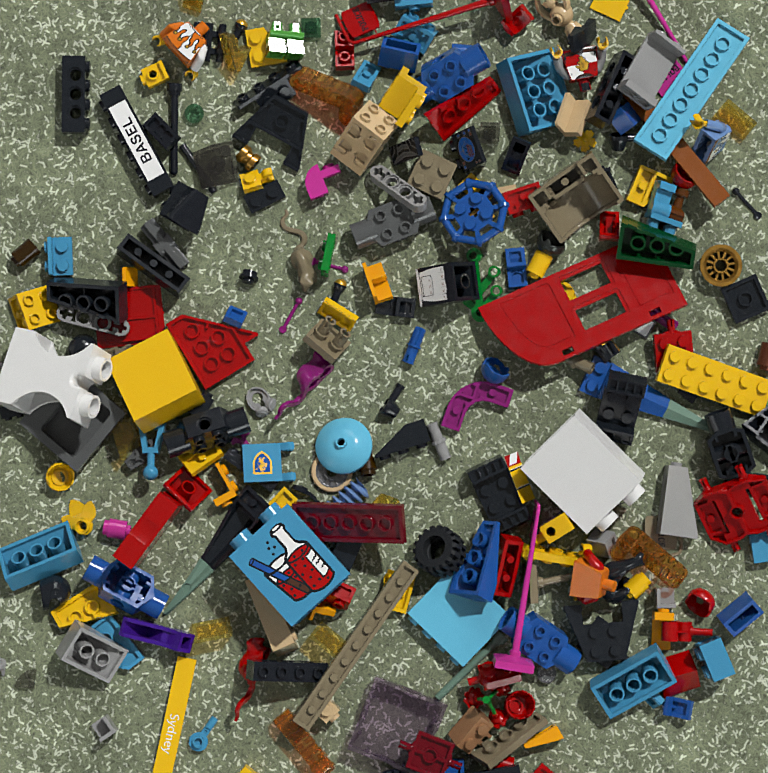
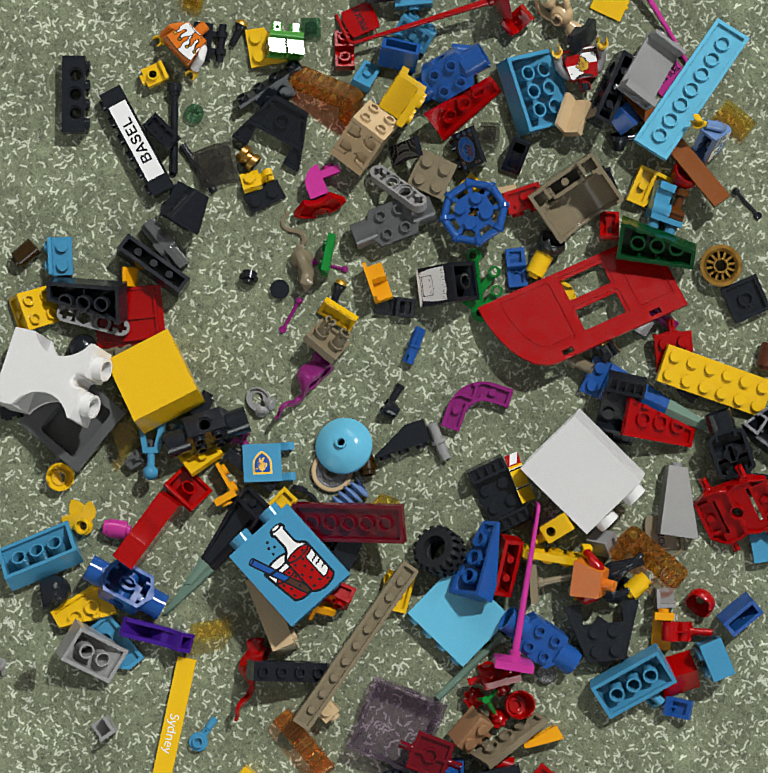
(212, 347): red wing -> none
(234, 55): clear yellow slope -> none
(235, 316): blue plate -> none
(279, 289): none -> black tile
(311, 208): none -> red tile
(327, 639): clear yellow panel -> none
(491, 373): blue hair -> none
(585, 141): yellow plant -> none
(649, 424): none -> red wing

